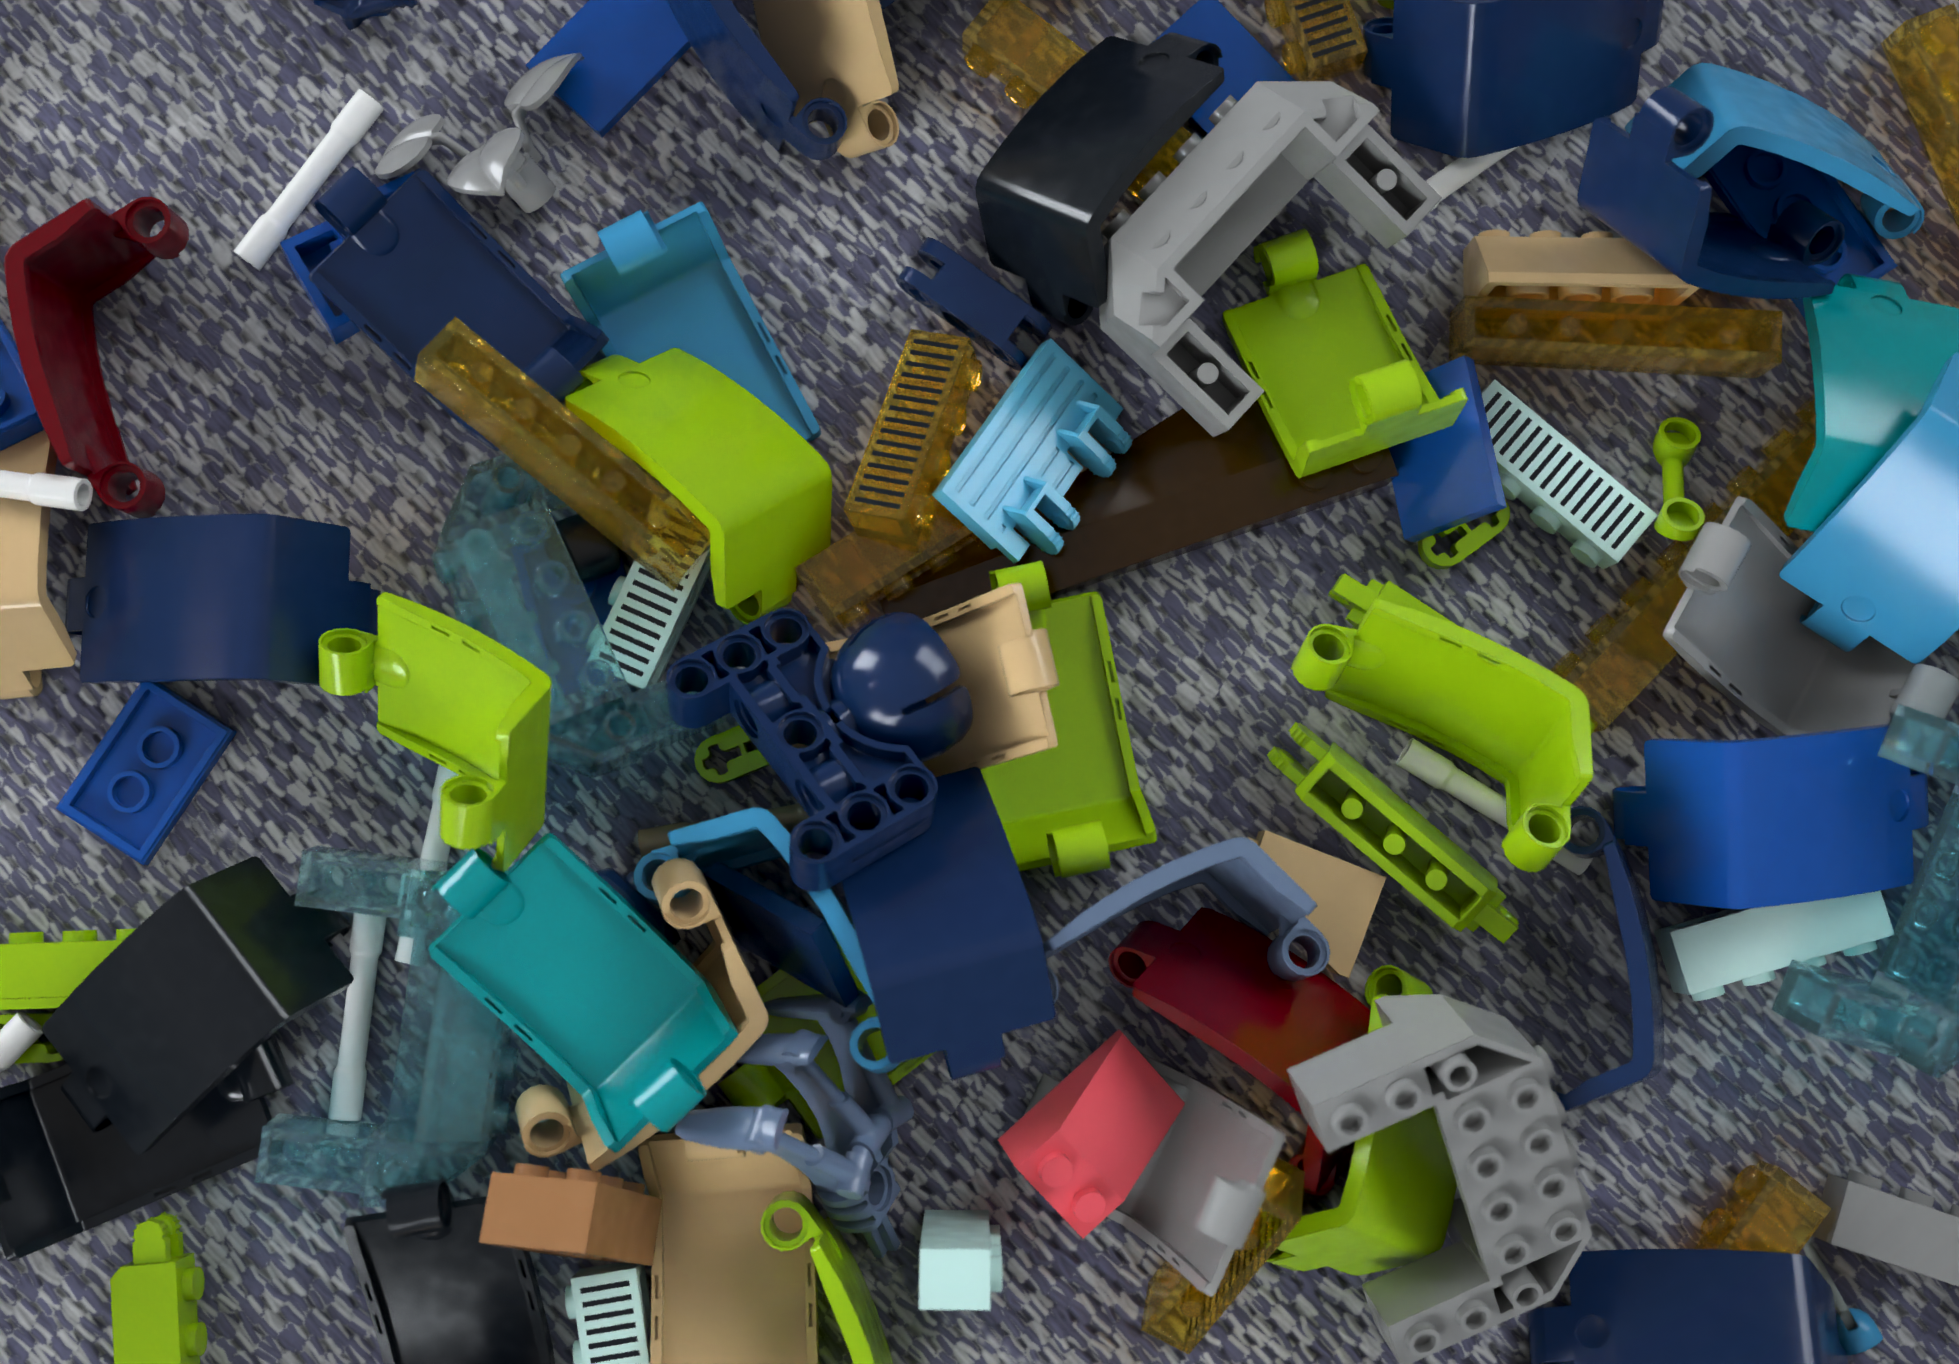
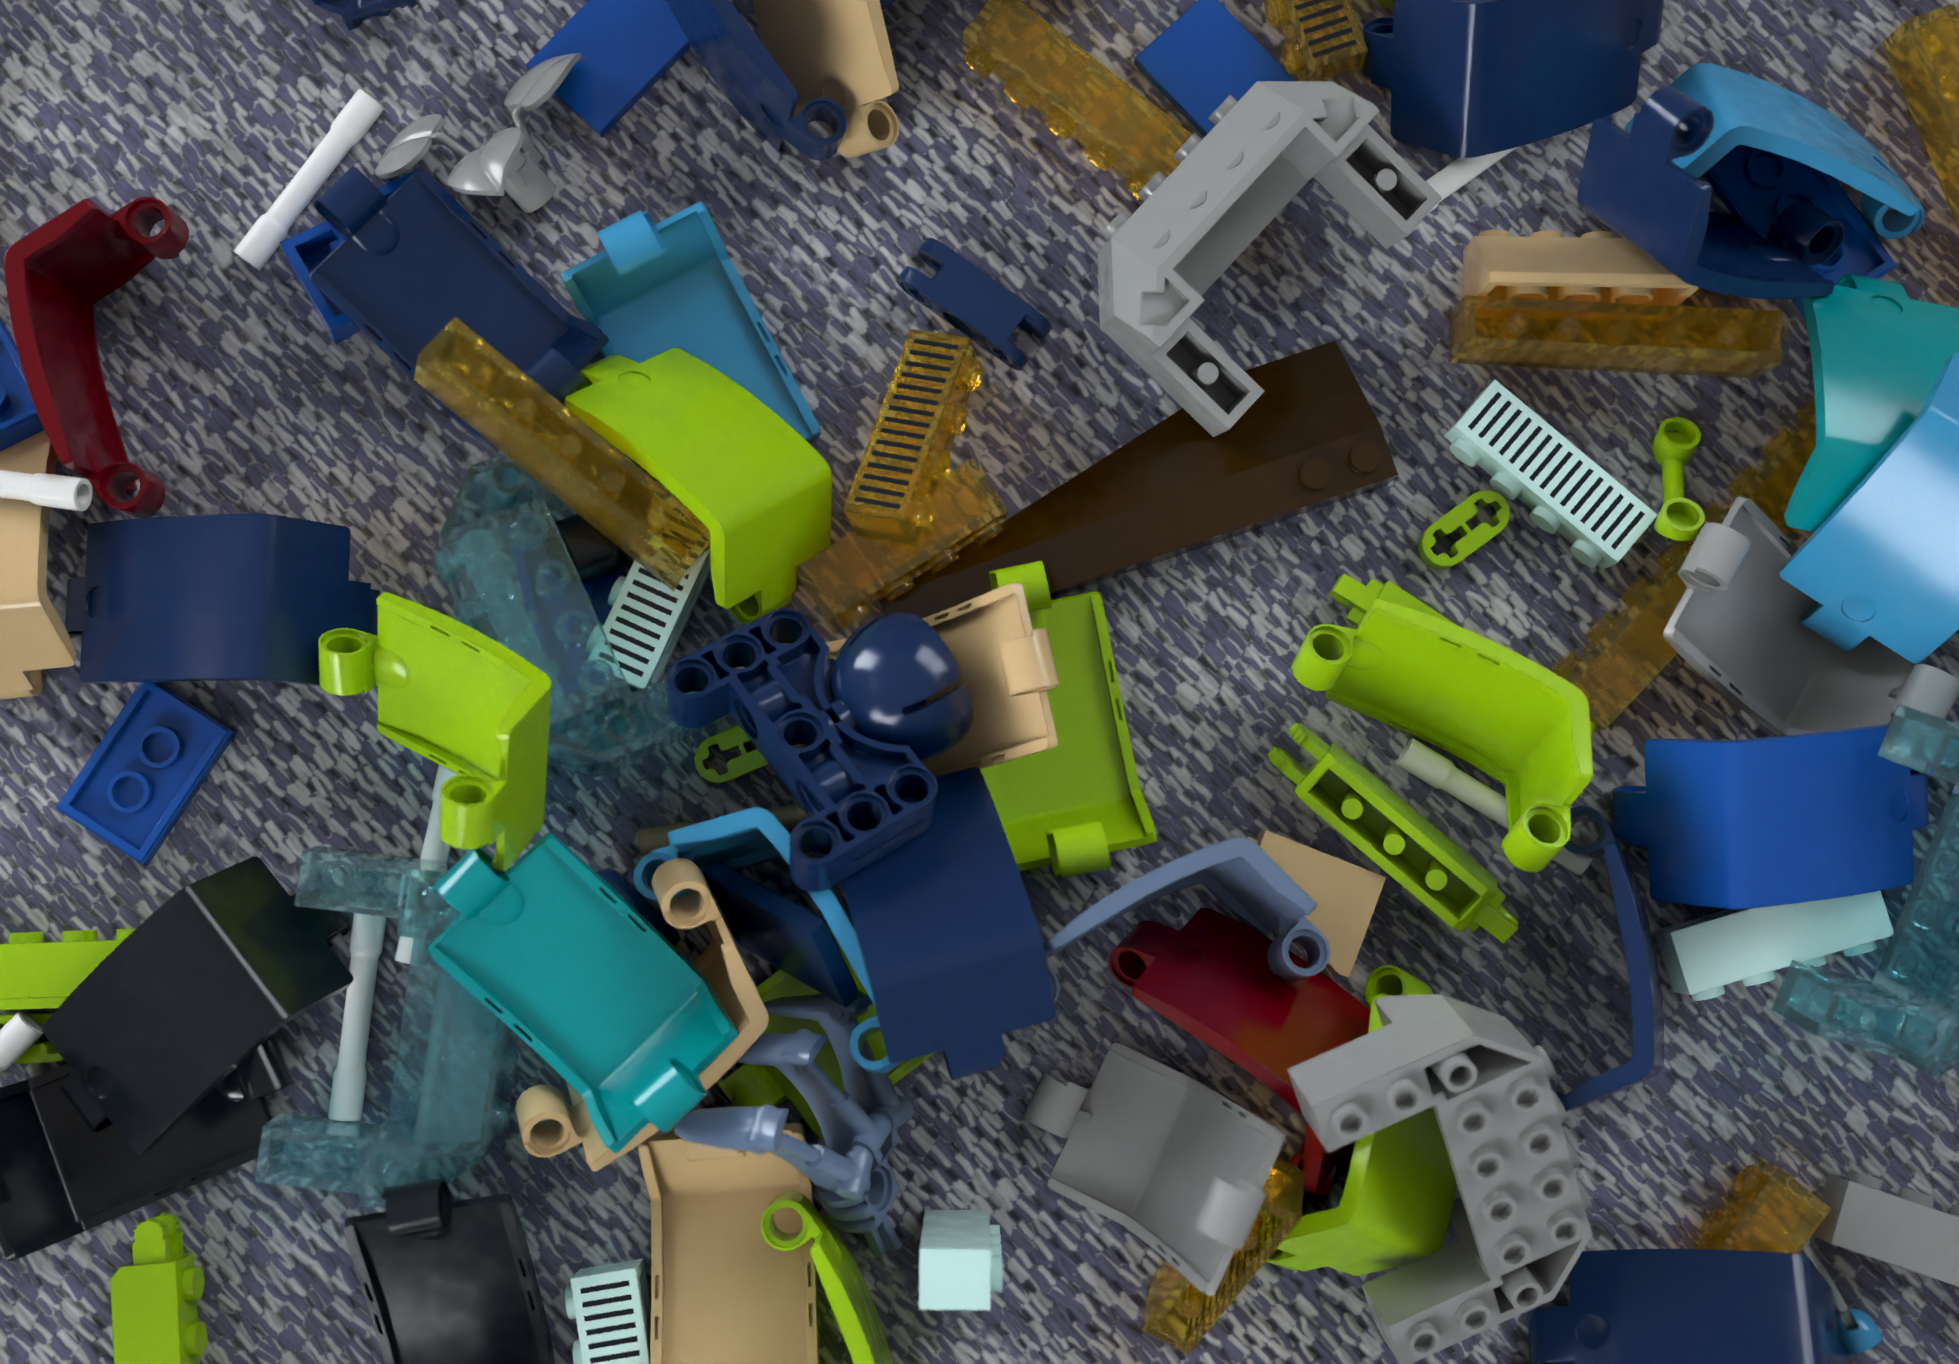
(571, 1215): medium nougat brick -> none
(1023, 458): medium azure hinge -> none
(1079, 155): black panel -> none
(1094, 1133): coral slope -> none
(1331, 361): lime panel -> none
(1450, 472): blue tile -> none

